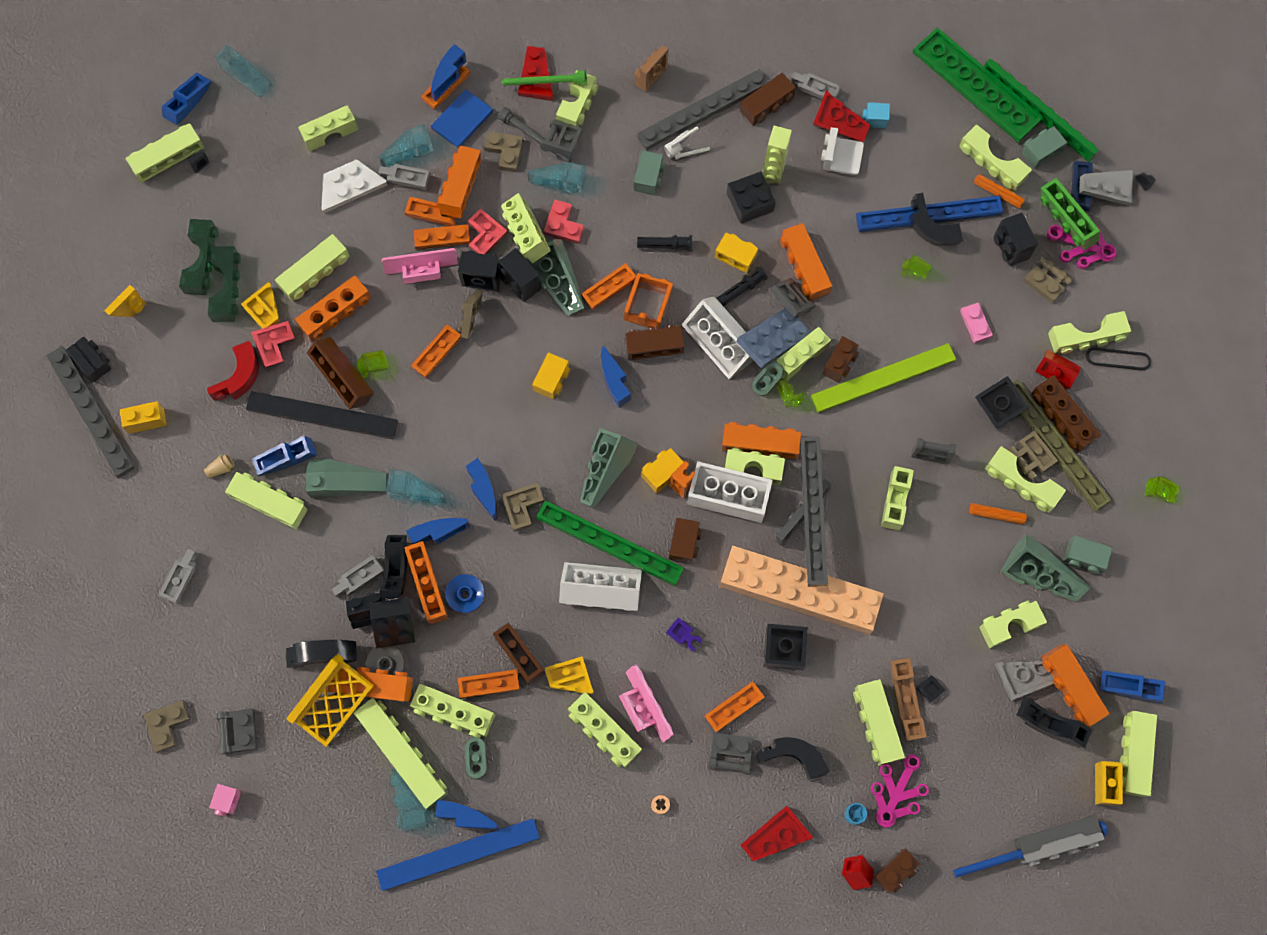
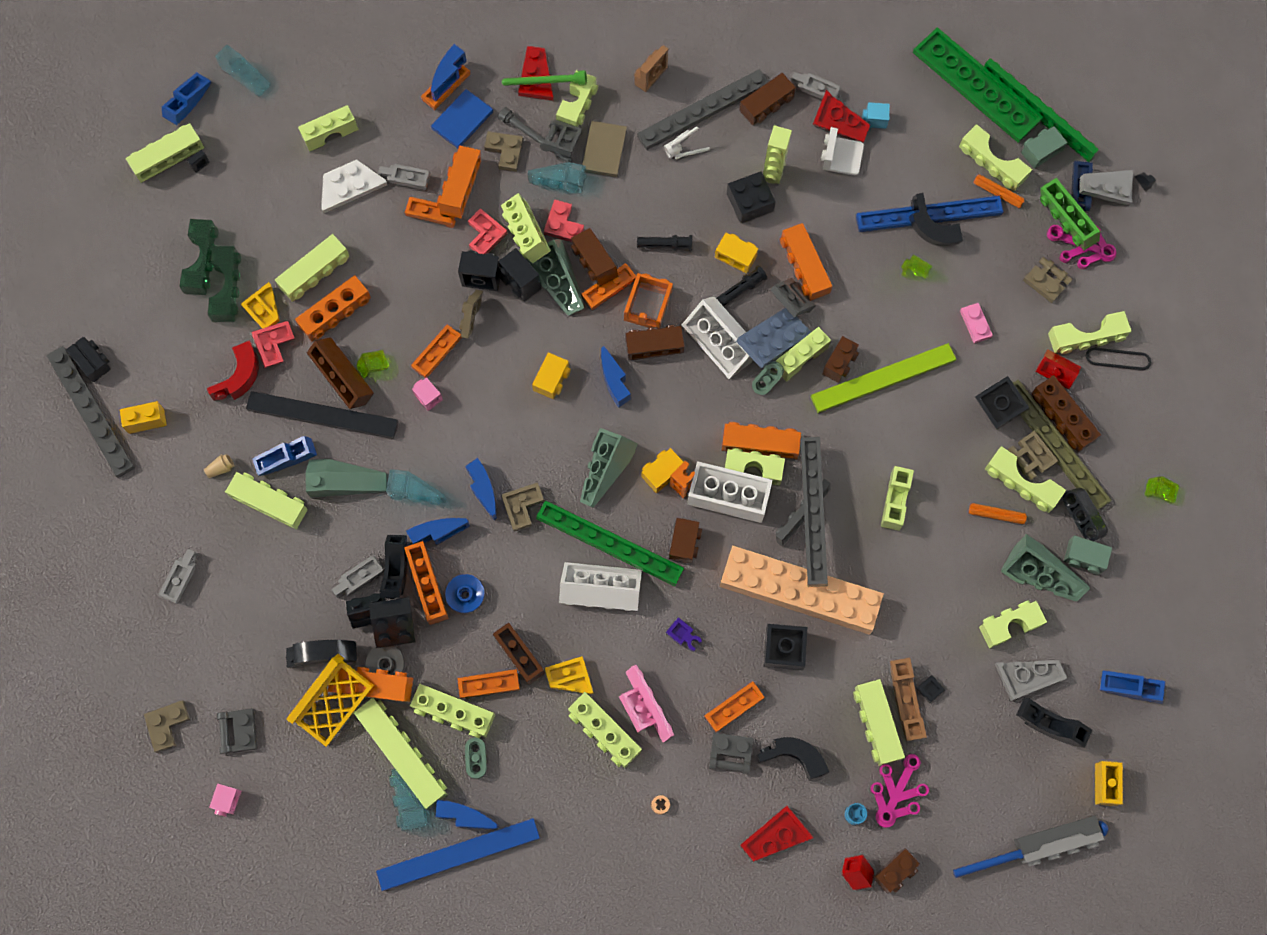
(126, 304): yellow wing -> none
(408, 145): clear light blue slope -> none
(420, 266): bright pink bracket -> none
(427, 393): none -> bright pink brick
(442, 236): orange plate -> none
(594, 257): none -> reddish brown brick
(604, 148): none -> dark tan tile
(648, 172): sand green brick -> none
(787, 394): clear neon green bracket -> none
(933, 451): dark grey plate -> none
(1015, 239): black brick -> none
(1074, 684): orange brick -> none
(1092, 518): none -> black beam
(1138, 753): yellowish green brick -> none

